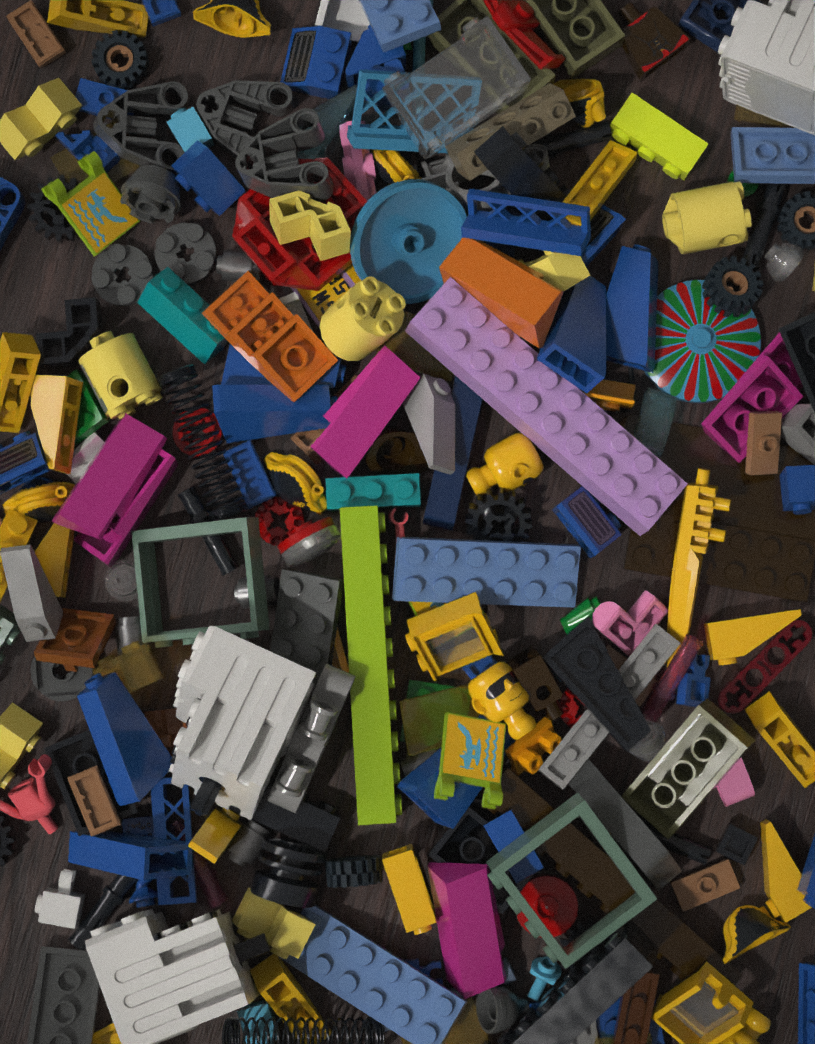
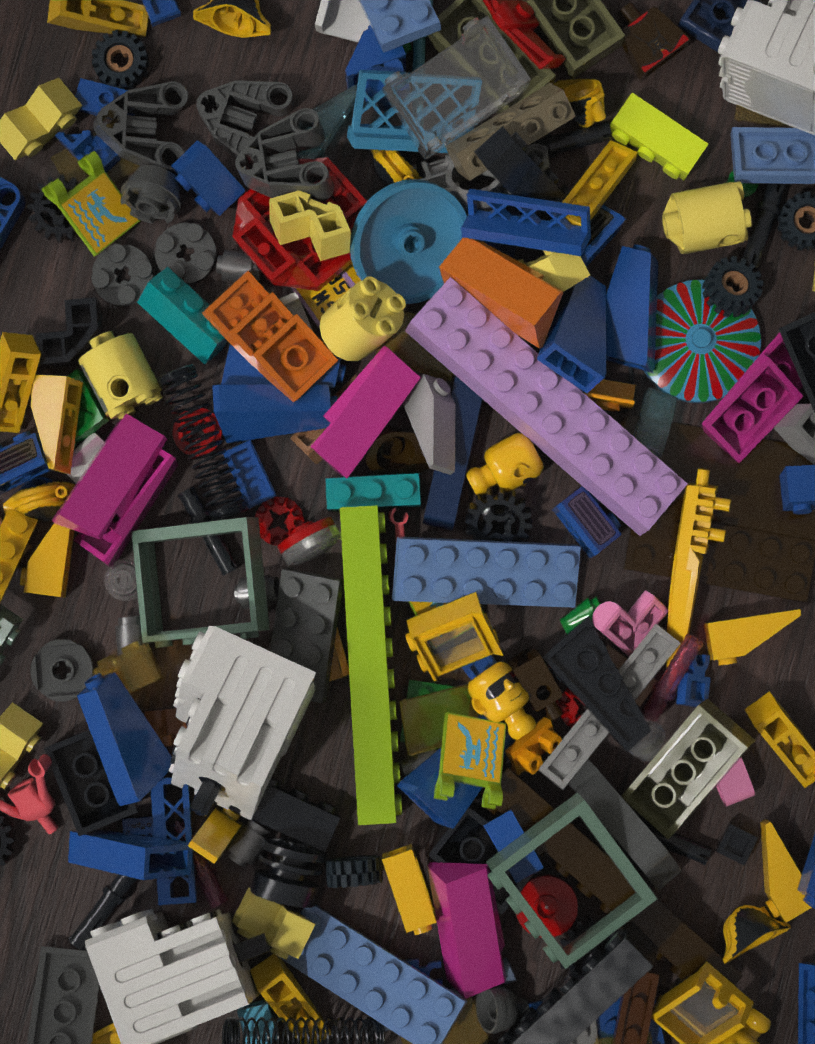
(31, 594): light grey slope -> none
(35, 34): medium nougat plate -> none
(61, 905): white brick -> none
(78, 639): dark orange hinge -> none
(94, 800): medium nougat plate -> none
(143, 894): blue plate -> none
(189, 128): medium azure brick -> none
(296, 481): yellow hat -> none
(311, 738): light grey piece -> none
(317, 61): blue slope -> none
(358, 165): bright pink piece -> none
(544, 974): medium azure plate -> none
(705, 884): medium nougat plate -> none
(763, 442): medium nougat plate -> none
(767, 669): dark red beam -> none
(783, 260): clear cone -> none

